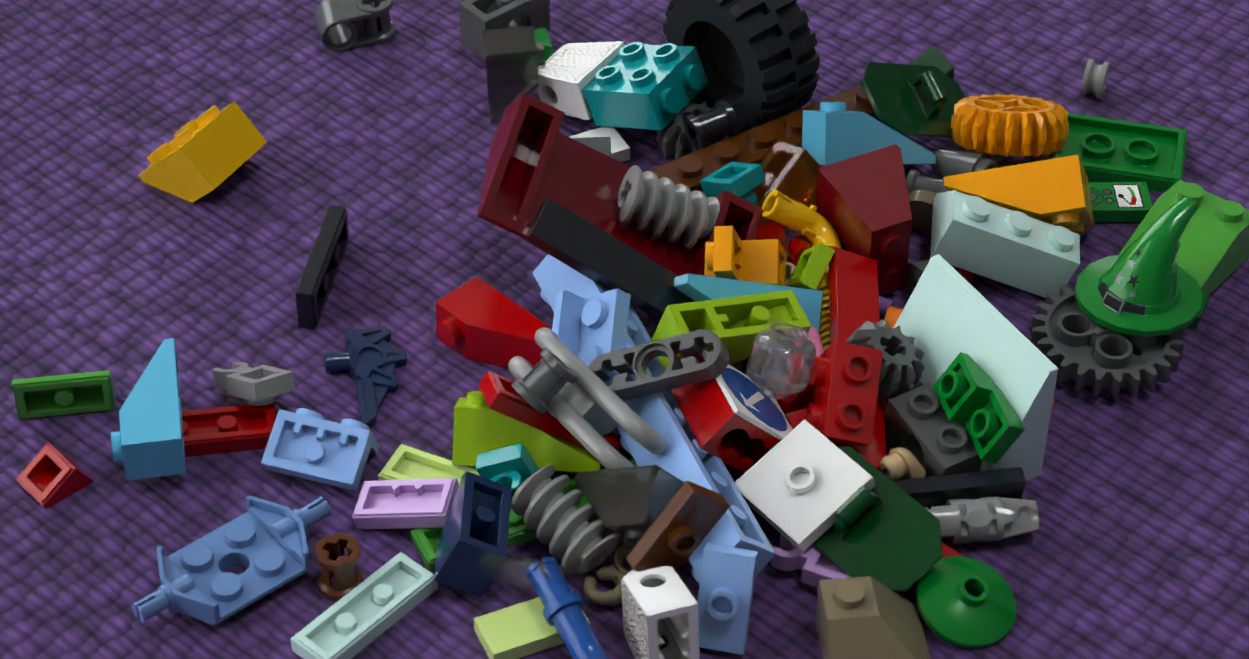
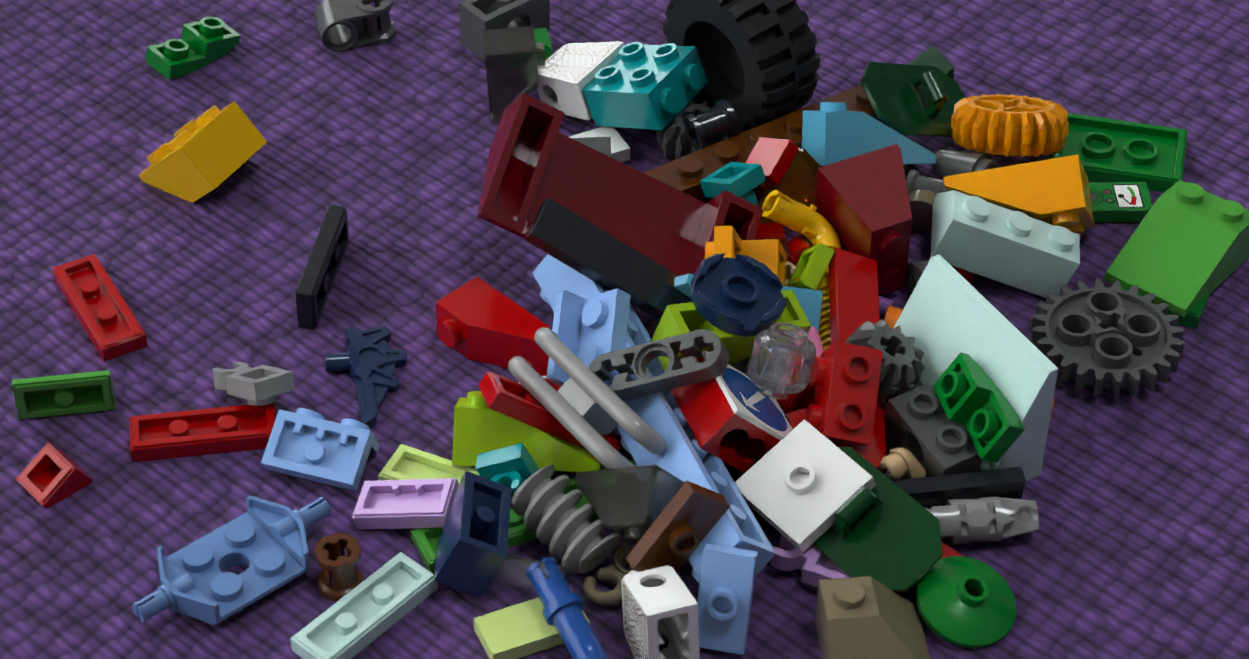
(100, 307): none -> red tile
(152, 422): medium azure slope -> none
(198, 47): none -> green slope
(544, 381): dark grey bush -> none
(667, 206): light grey piece -> none
(737, 294): none -> dark blue tile
(774, 156): none -> tile
(1095, 78): light grey bush -> none
(1144, 287): green piece -> none

